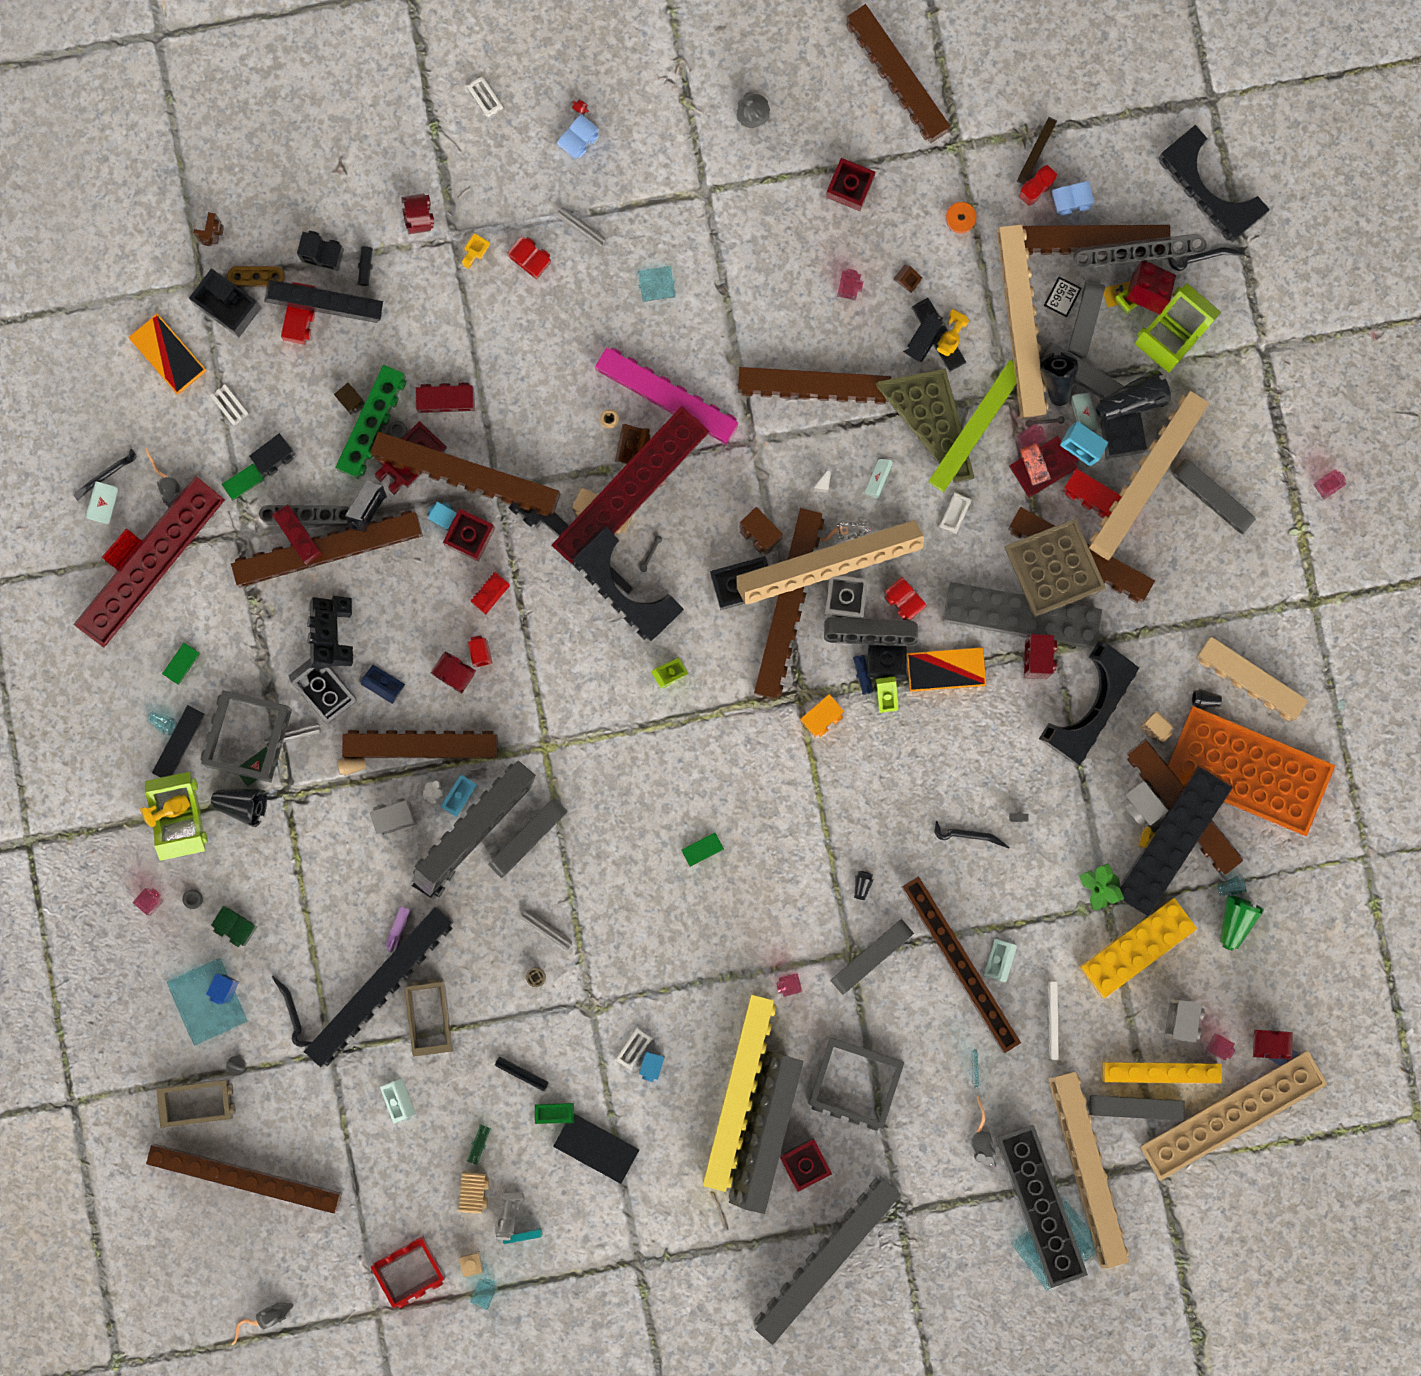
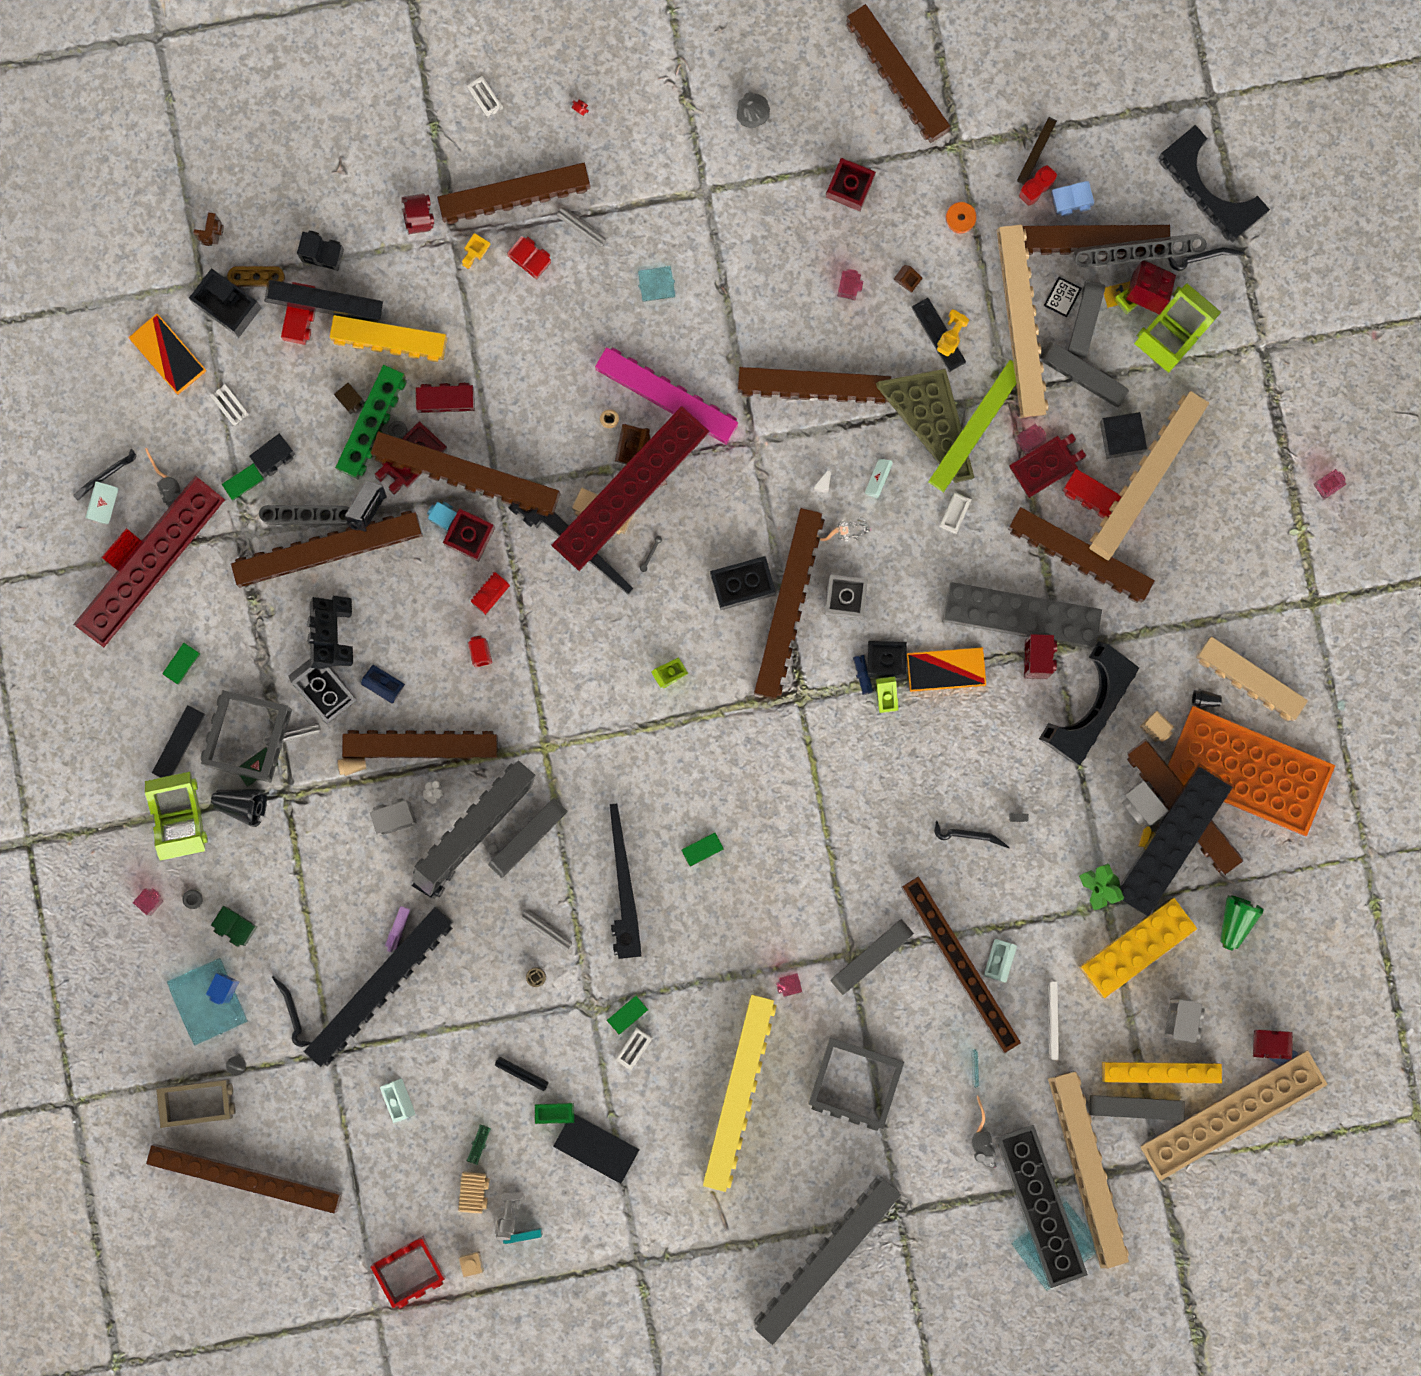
(162, 723): clear light blue cone -> none
(171, 808): yellow piece -> none
(267, 1317): dark grey animal -> none
(297, 534): dark red brick -> none
(365, 266): black pin -> none
(388, 337): none -> yellow brick
(434, 983): dark tan window -> none
(453, 672): dark red brick -> none
(458, 795): medium azure plate -> none
(484, 1293): clear light blue brick -> none
(513, 193): none -> reddish brown brick
(578, 137): light blue brick -> none
(594, 561): black arch -> none
(627, 1015): none -> green tile
(629, 920): none -> black piece
(651, 1066): dark azure brick -> none
(760, 531): reddish brown brick -> none
(765, 1132): dark grey brick -> none
(805, 1164): dark red brick -> none
(822, 716): light orange brick -> none
(830, 562): tan brick -> none
(863, 882): black cone -> none
(871, 631): dark grey beam -> none
(905, 599): red brick -> none
(925, 337): black window -> none
(1029, 423): dark grey hinge -> none
(1035, 464): clear red tile -> none
(1055, 567): dark tan plate -> none
(1059, 376): black cone -> none
(1084, 410): light aqua slope -> none
(1084, 443): medium azure brick -> none
(1139, 395): black cone -> none
(1213, 496): dark grey beam -> none
(1220, 1047): clear pink brick -> none
(1234, 886): clear light blue cone -> none

